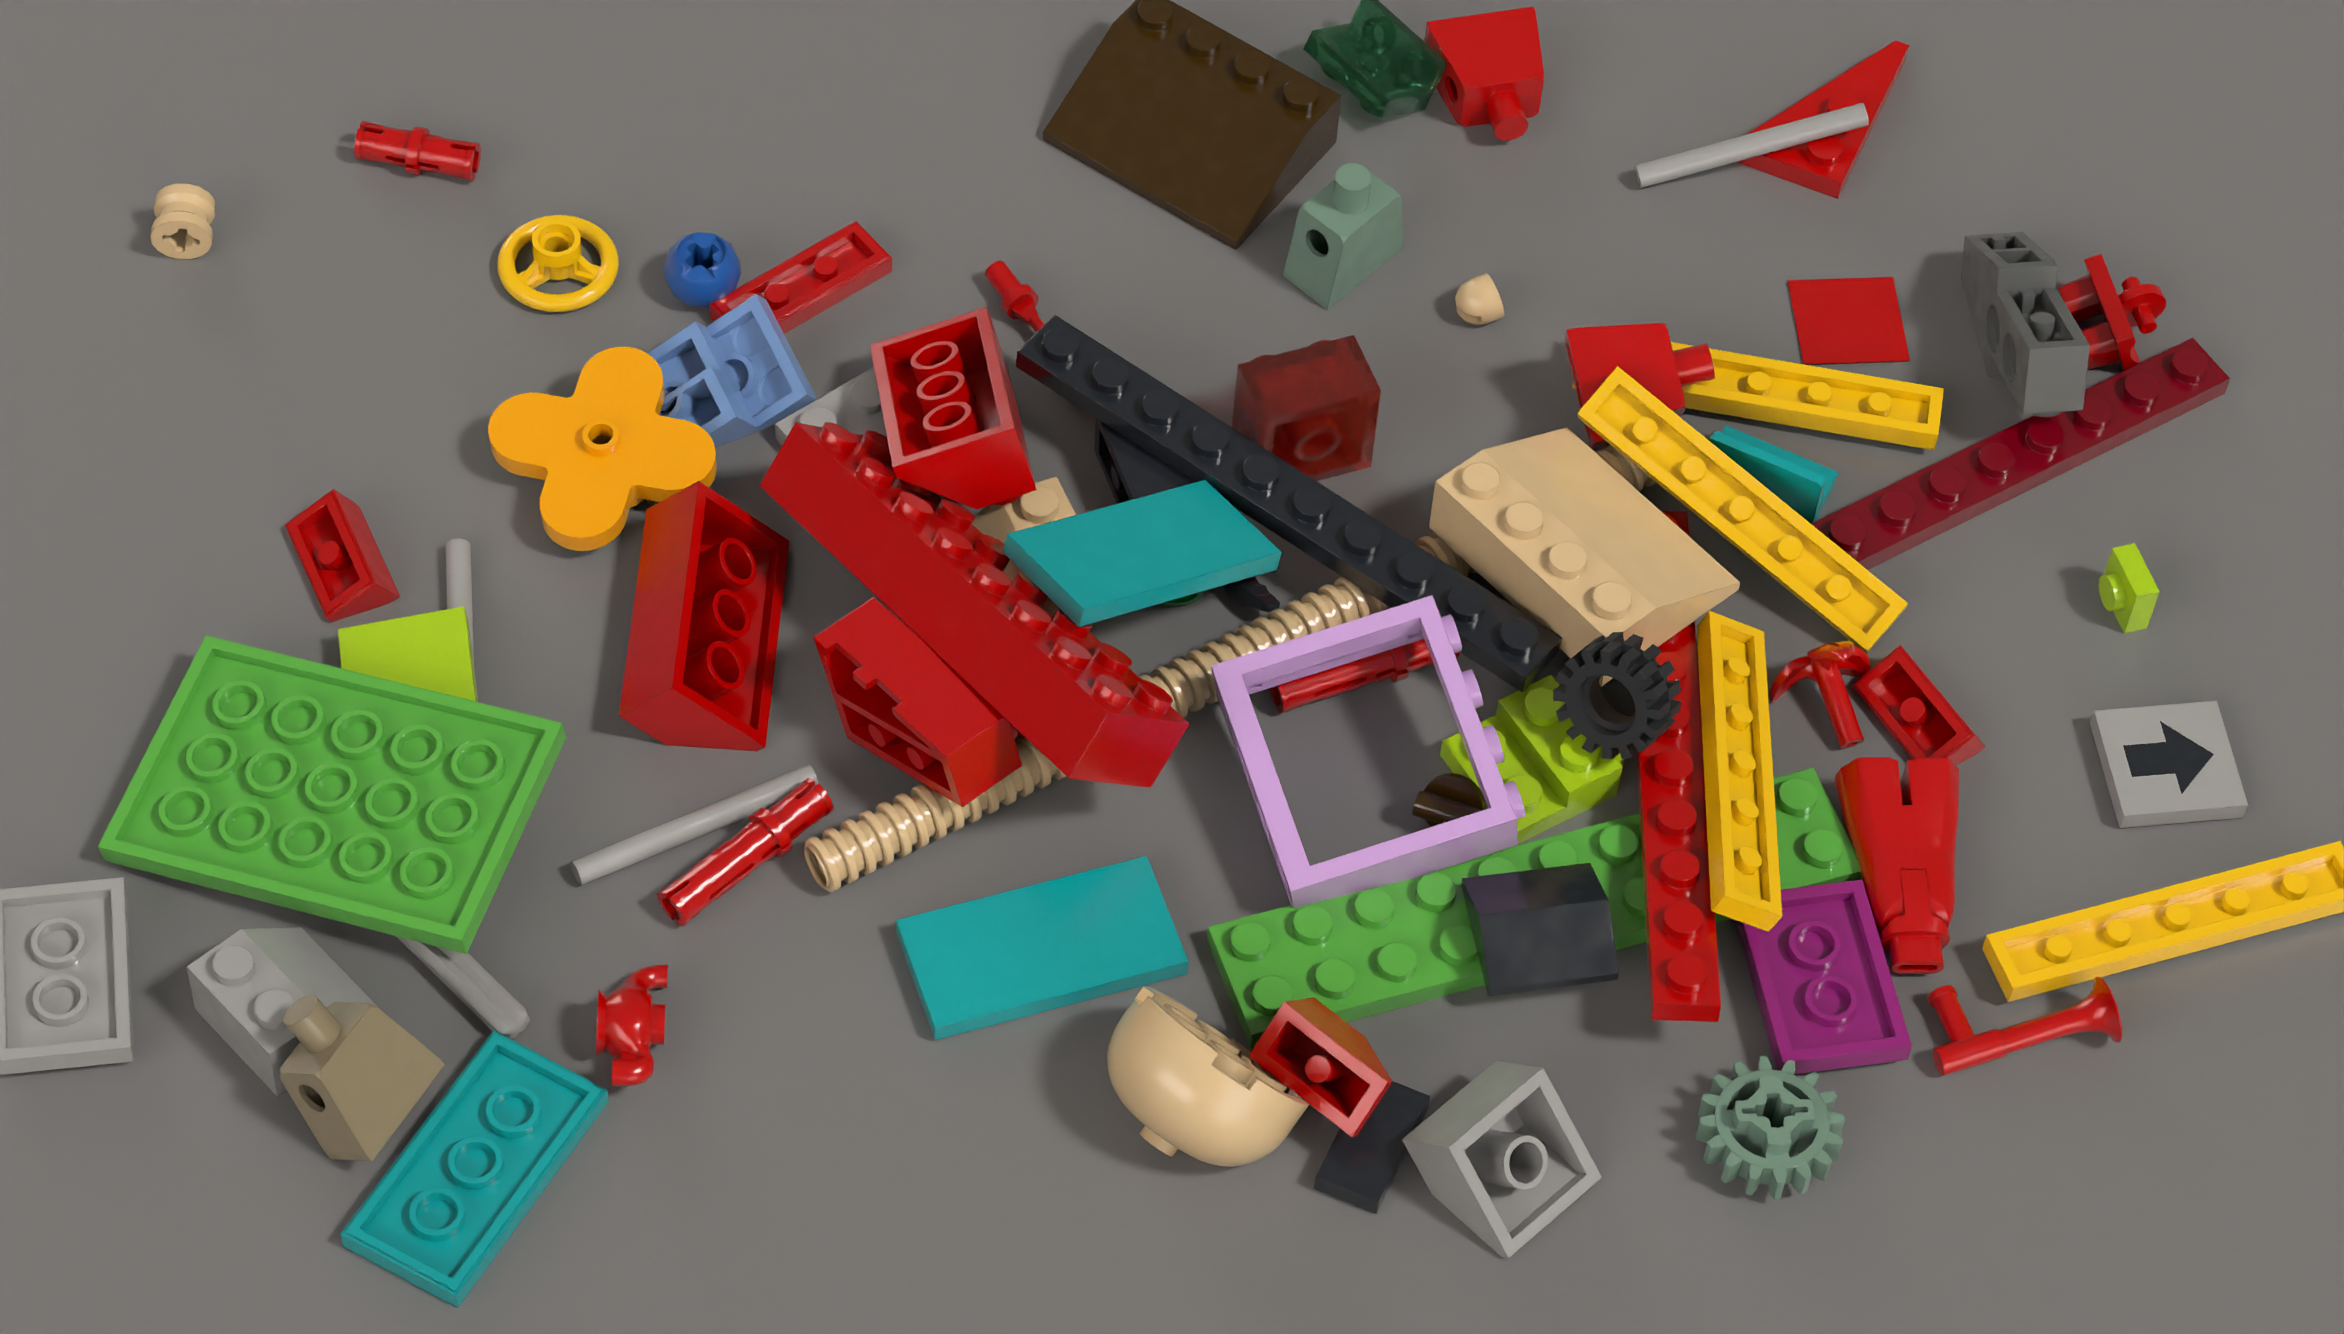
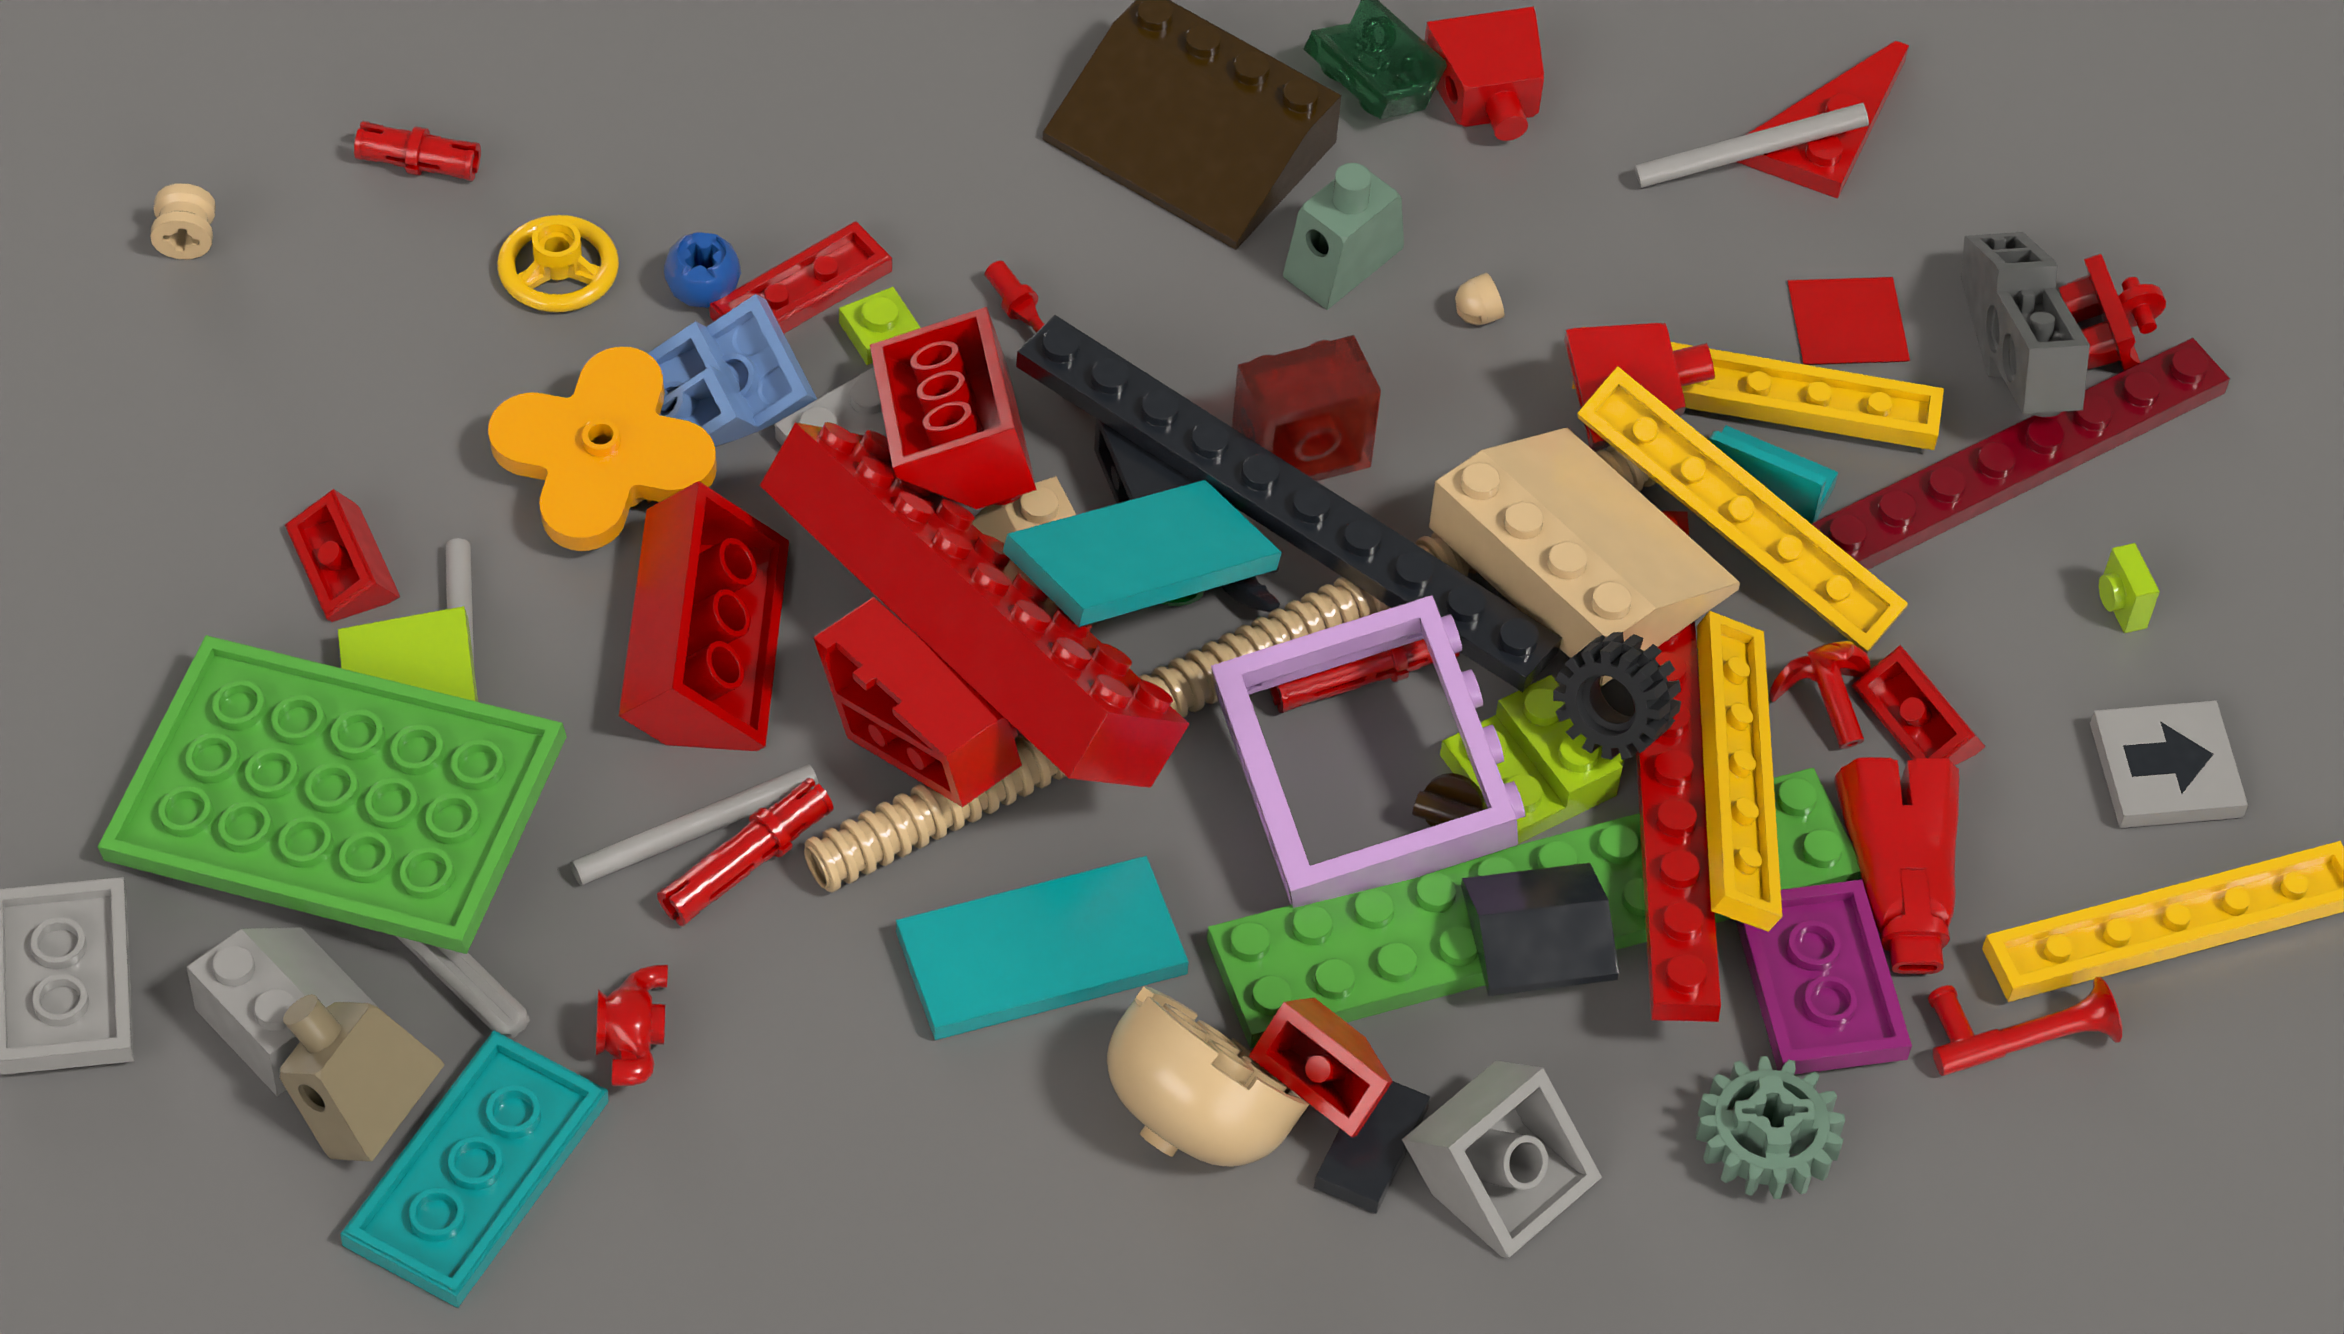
(875, 319): none -> lime plate

